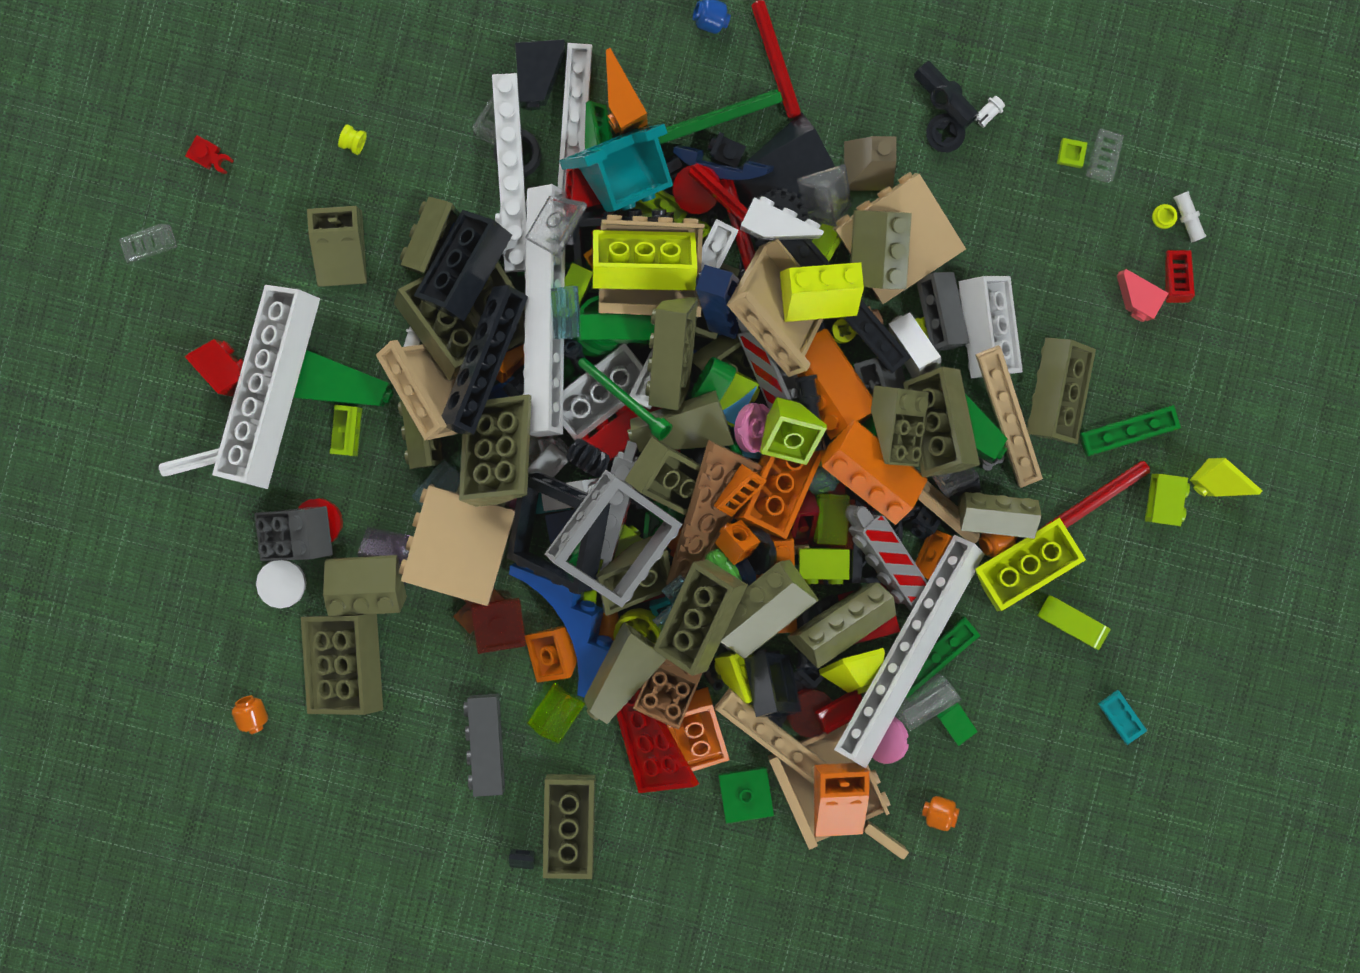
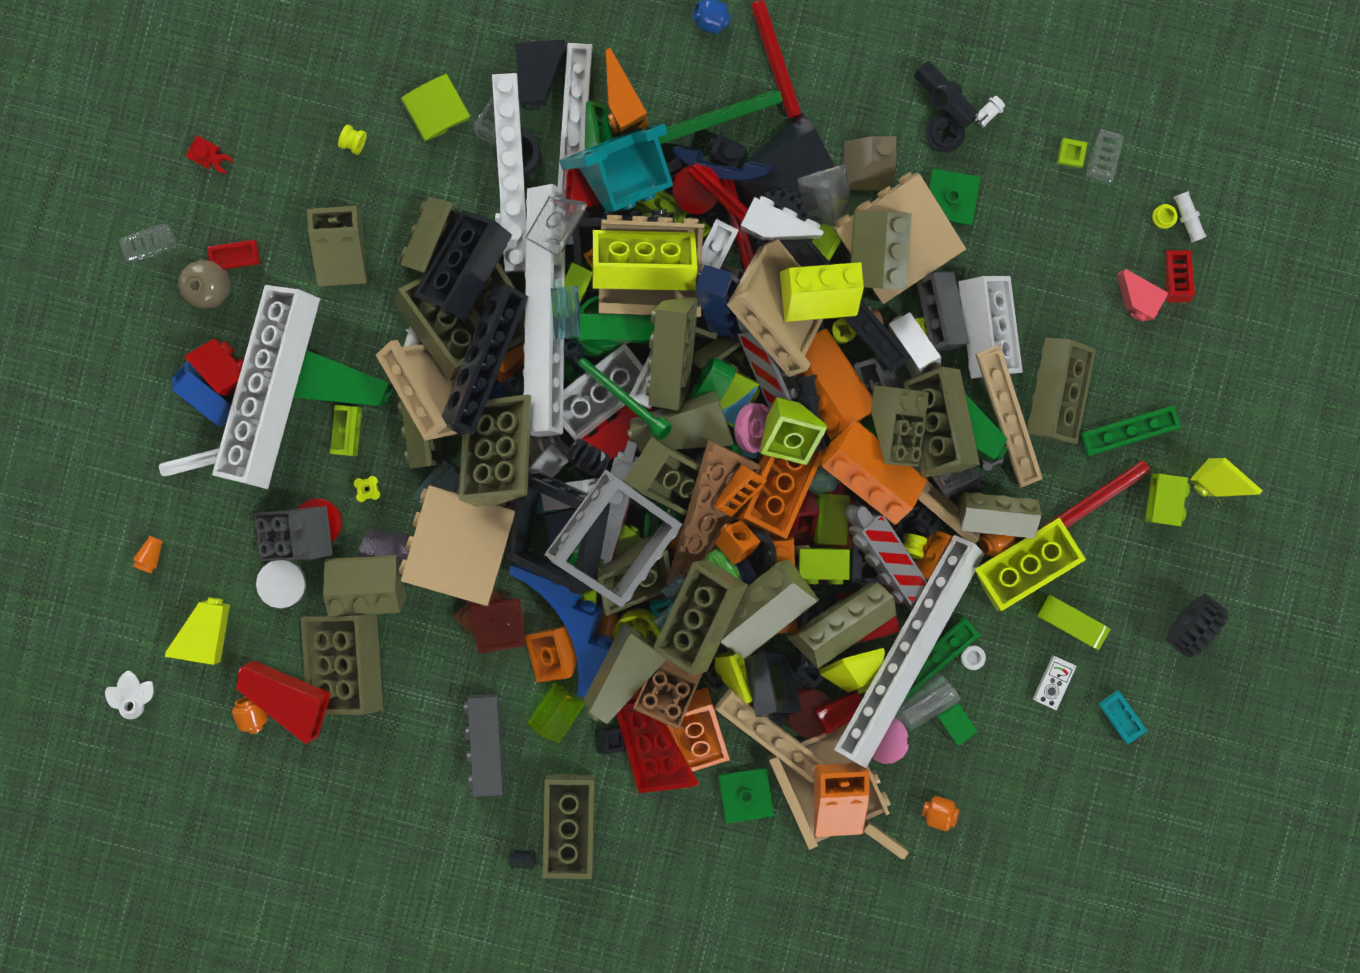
(129, 691): none -> white plate
(148, 555): none -> orange cone
(199, 393): none -> blue slope
(202, 634): none -> neon yellow slope
(204, 284): none -> dark tan cylinder
(235, 254): none -> red tile
(285, 698): none -> red slope
(373, 491): none -> neon yellow plate
(435, 107): none -> lime slope
(609, 740): none -> black slope
(914, 545): none -> neon yellow wheel
(955, 195): none -> green plate
(973, 657): none -> white tile
(1054, 682): none -> white tile
(1197, 626): none -> black tyre

